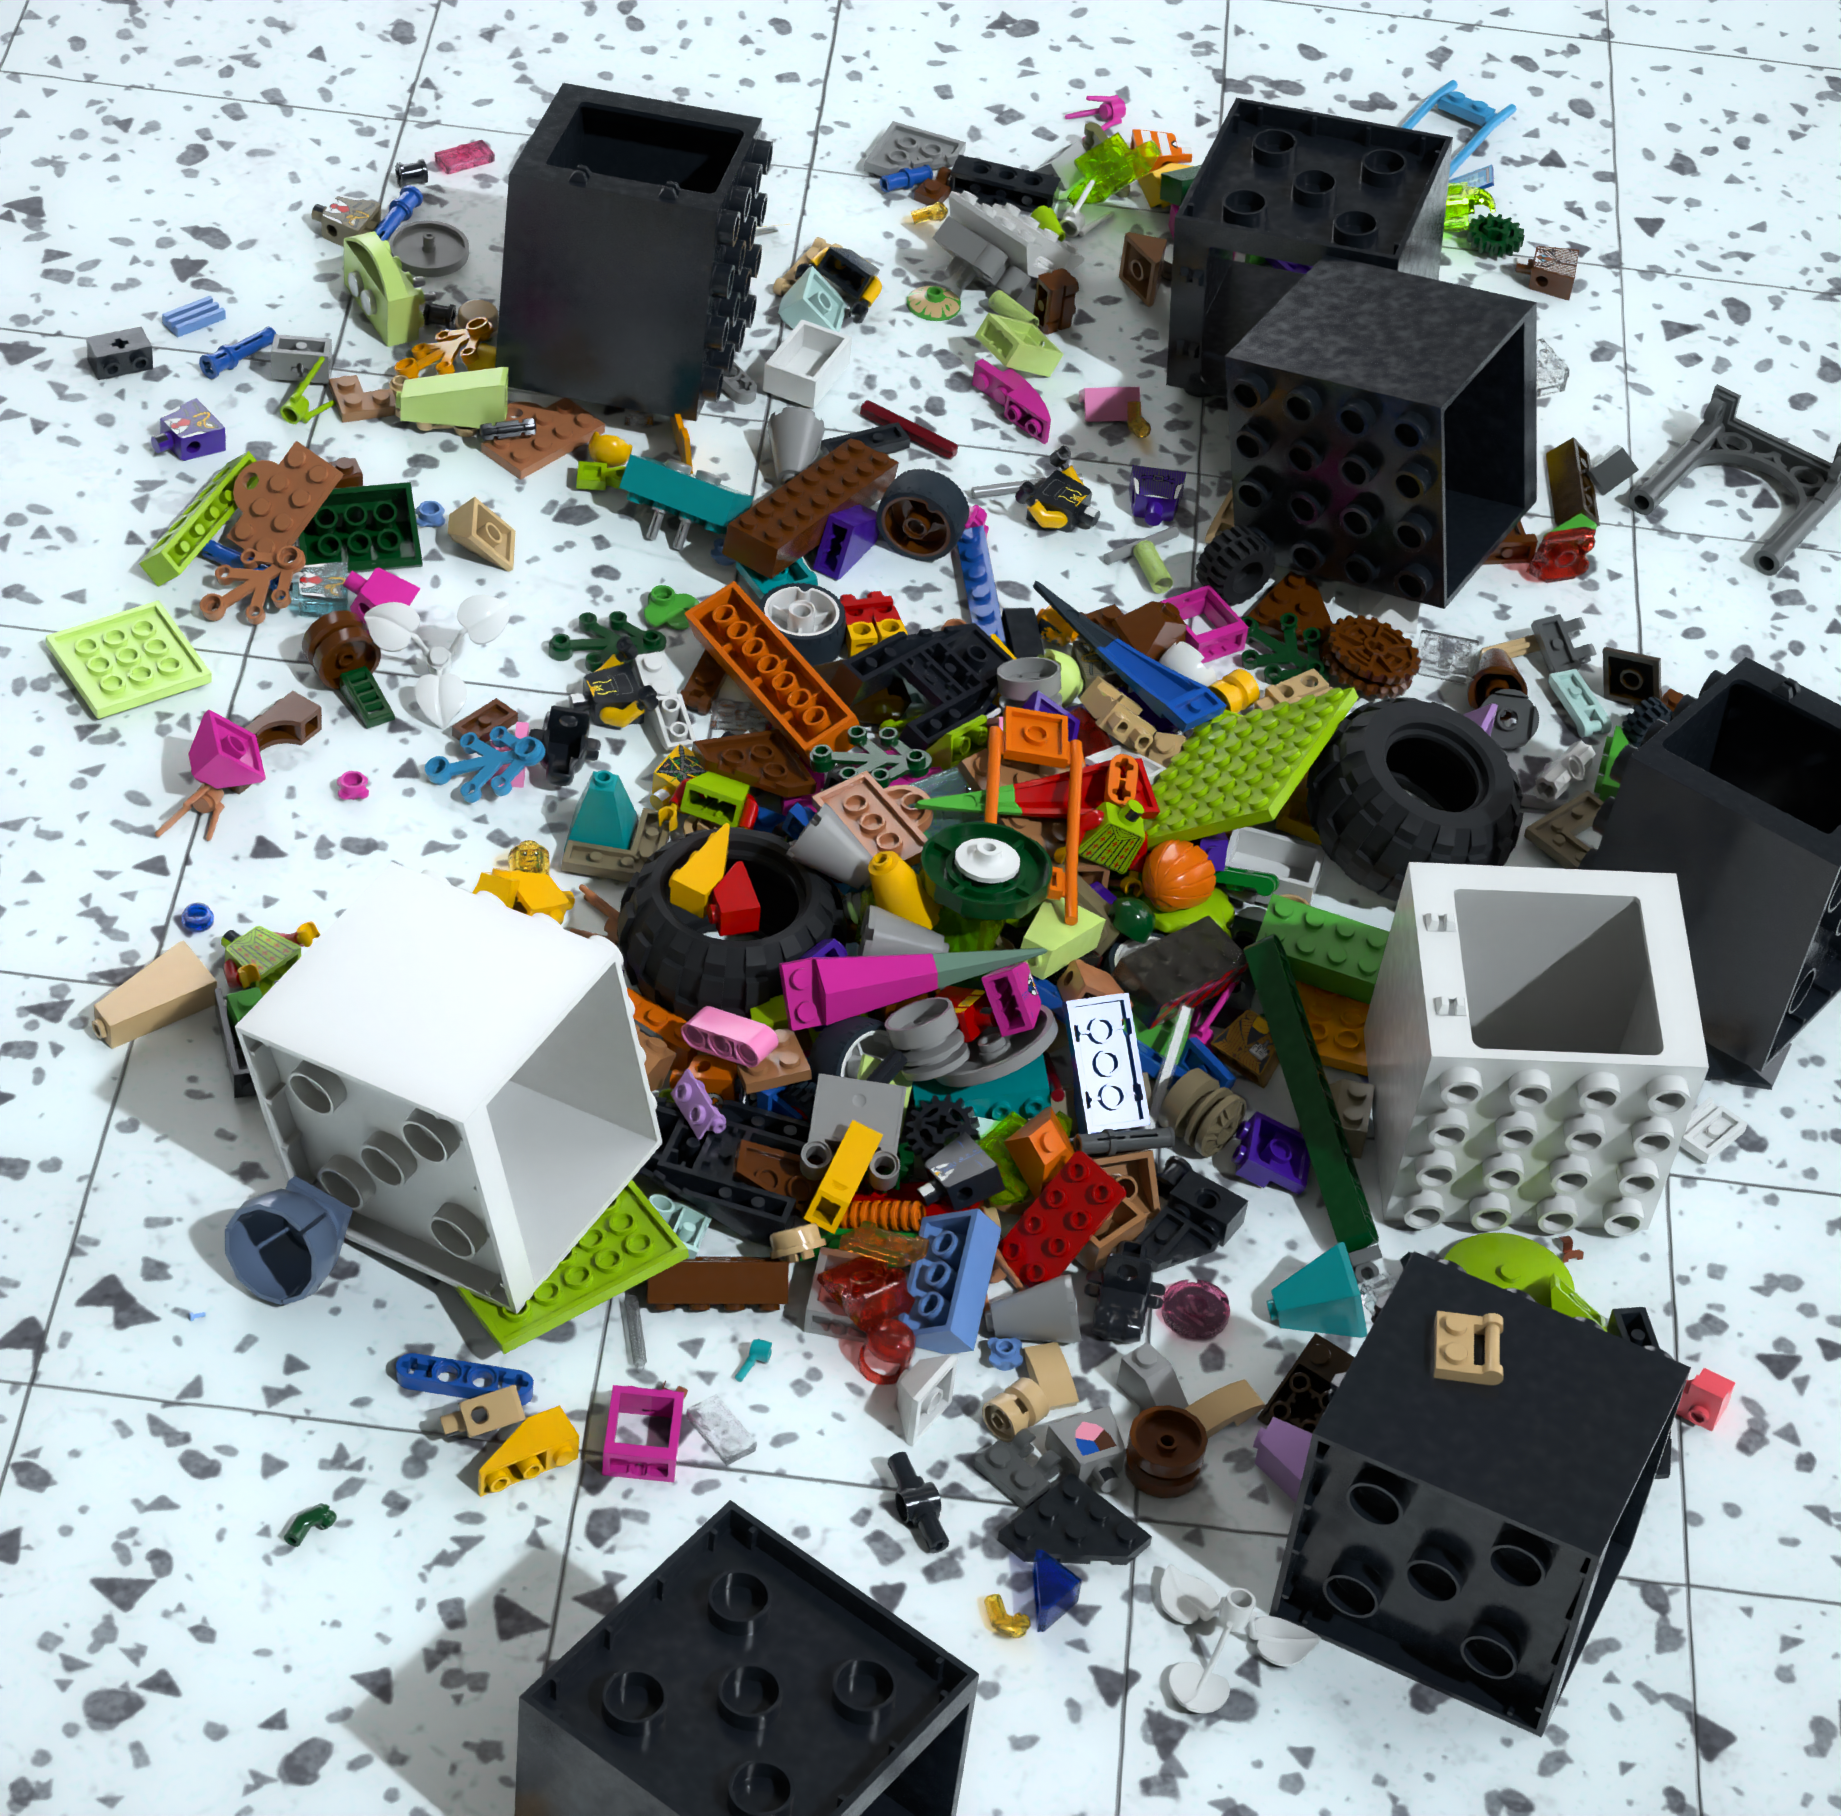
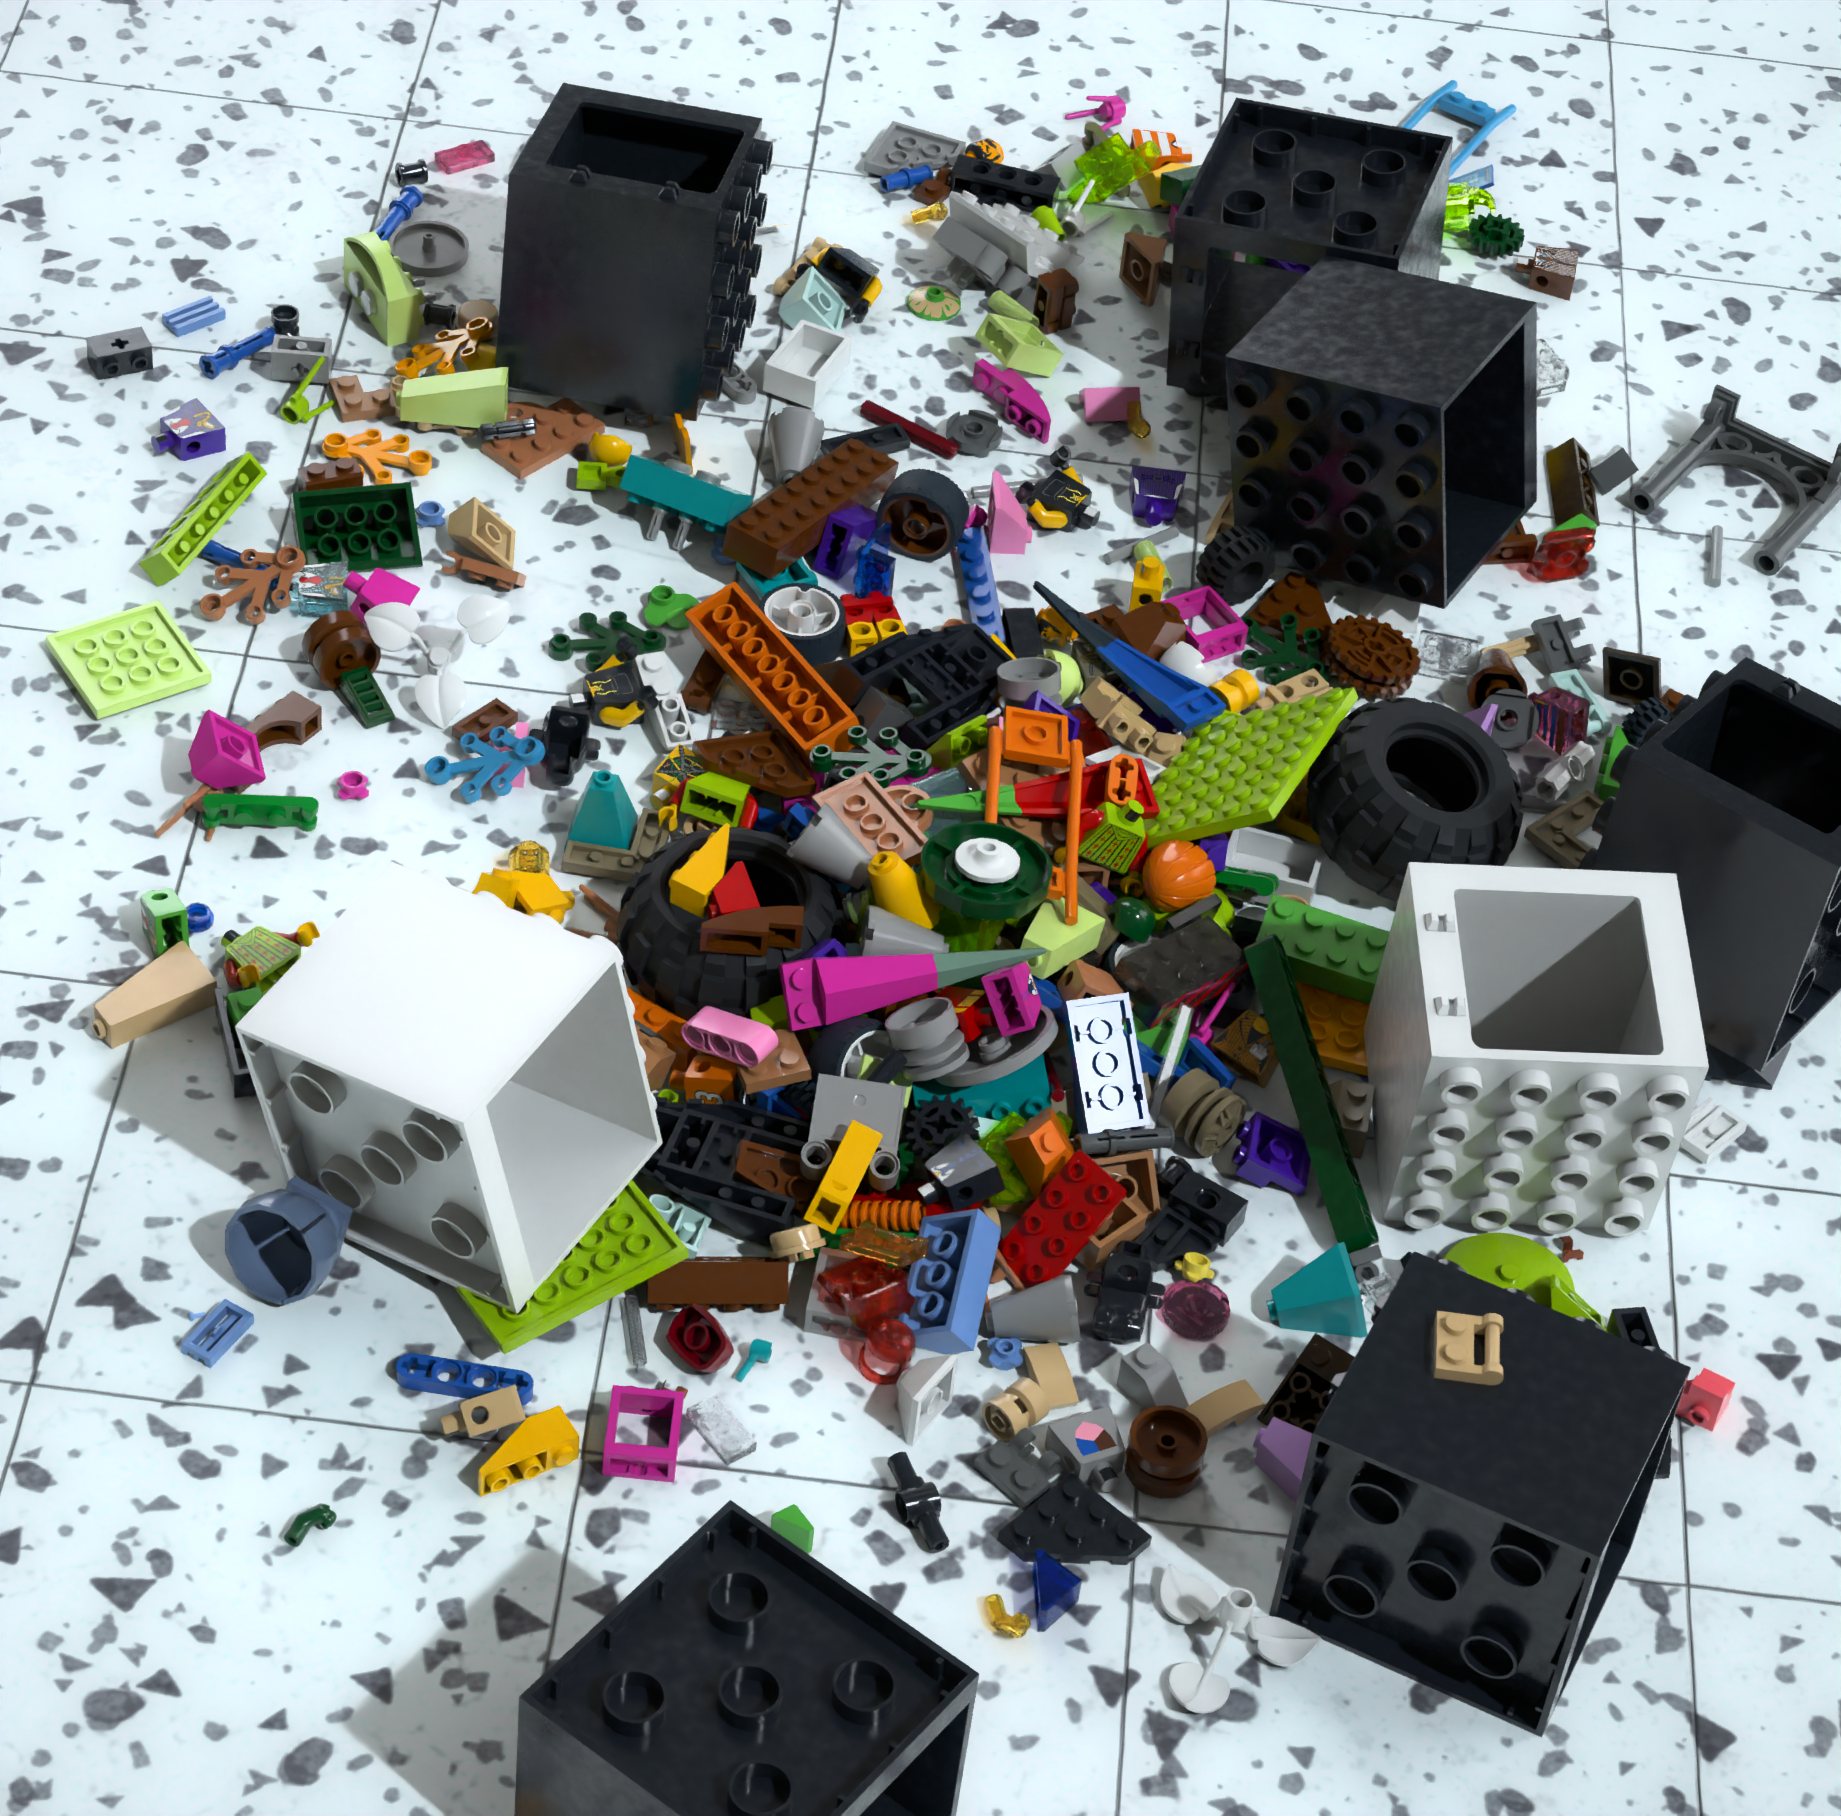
(163, 913): none -> bright green torso
(222, 1337): none -> medium blue tile
(259, 810): none -> green plate
(282, 500): nougat plate -> none
(285, 320): none -> black wheel
(338, 446): none -> light orange plant
(347, 218): torso -> none
(480, 570): none -> nougat plate
(696, 1106): lavender hinge -> none
(700, 1339): none -> dark red piece
(753, 930): none -> reddish brown slope
(794, 1527): none -> bright green slope
(875, 566): none -> clear blue bracket
(880, 711): none -> dark grey torso
(961, 431): none -> dark grey plate
(985, 150): none -> head
(1006, 520): none -> bright pink slope
(1146, 581): none -> yellow torso
(1194, 1267): none -> light yellow plate
(1199, 910): none -> black plate
(1561, 718): none -> clear pink torso
(1716, 556): none -> light grey bar

